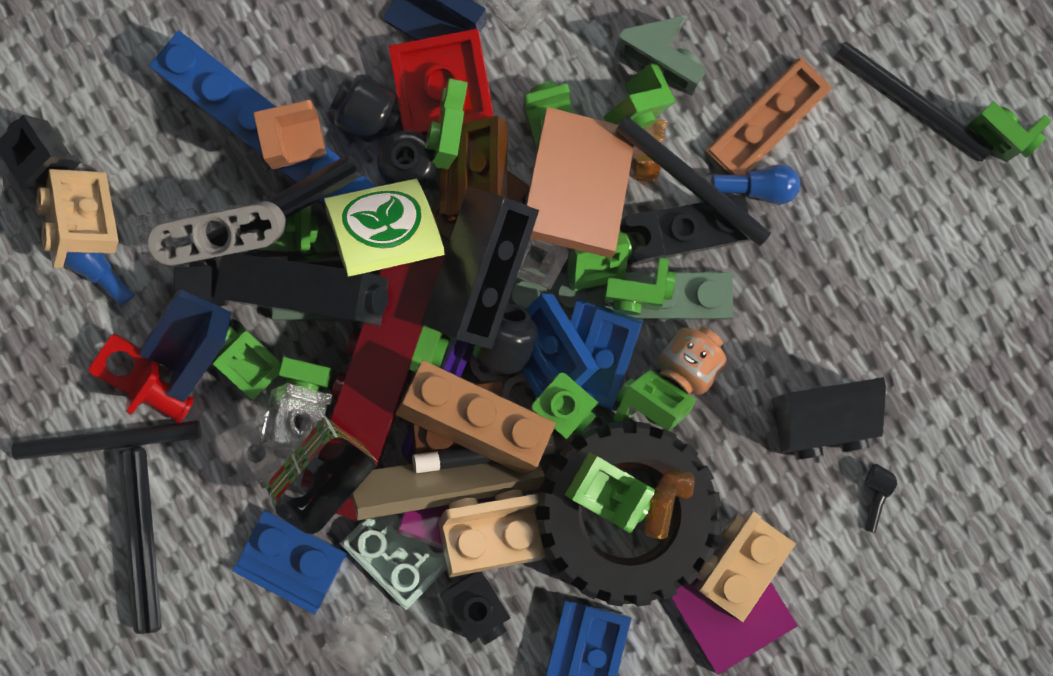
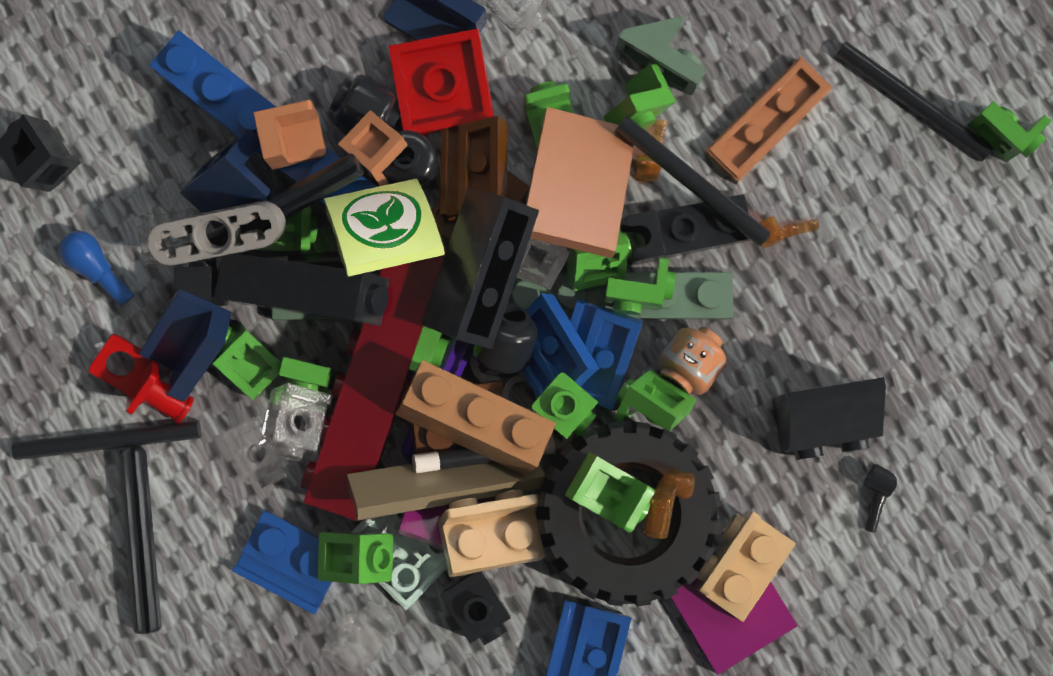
(76, 214): tan bracket -> none
(225, 179): none -> dark blue panel
(348, 473): black piece -> none
(355, 557): none -> bright green bracket
(374, 146): none -> nougat panel
(446, 132): bright green plate -> none
(772, 184): blue piece -> none
(778, 233): none -> clear orange hand

